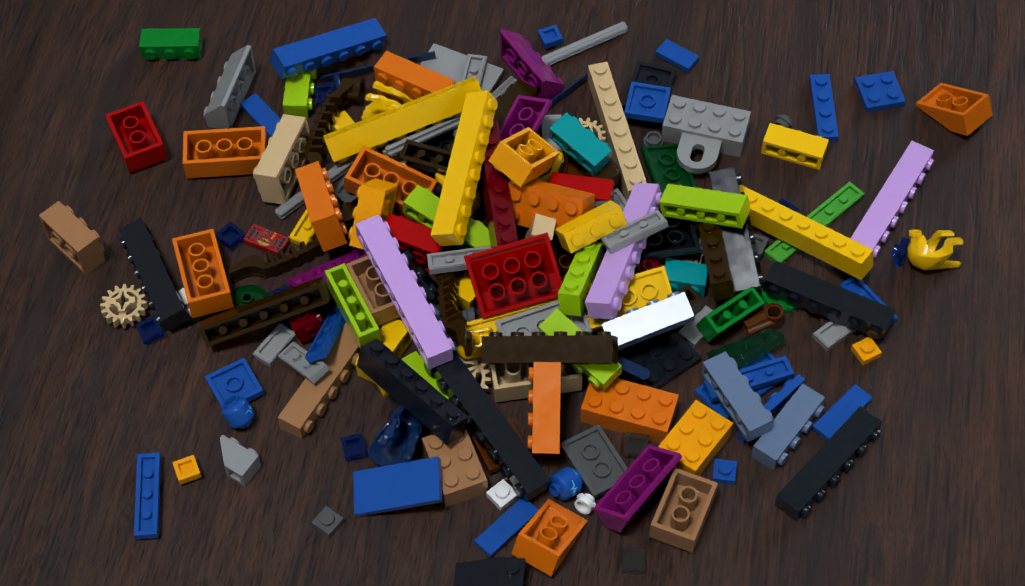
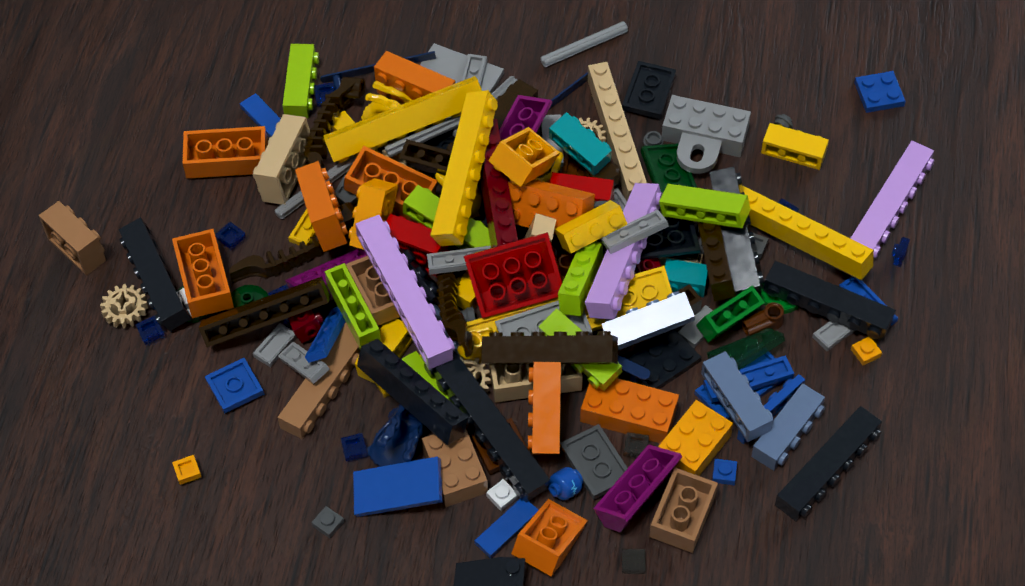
(136, 136): red brick -> none
(147, 496): blue plate -> none
(171, 43): green brick -> none
(230, 89): light grey slope -> none
(237, 412): blue head -> none
(238, 461): light grey slope -> none
(266, 239): tile -> none
(327, 48): blue brick -> none
(528, 64): magenta slope -> none
(550, 36): blue plate -> none
(585, 503): white plate -> none
(647, 102): blue plate -> none
(677, 55): blue tile -> none
(823, 106): blue plate -> none
(825, 214): bright green tile -> none
(841, 411): blue tile -> none
(923, 253): yellow piece -> none
(956, 108): orange slope -> none

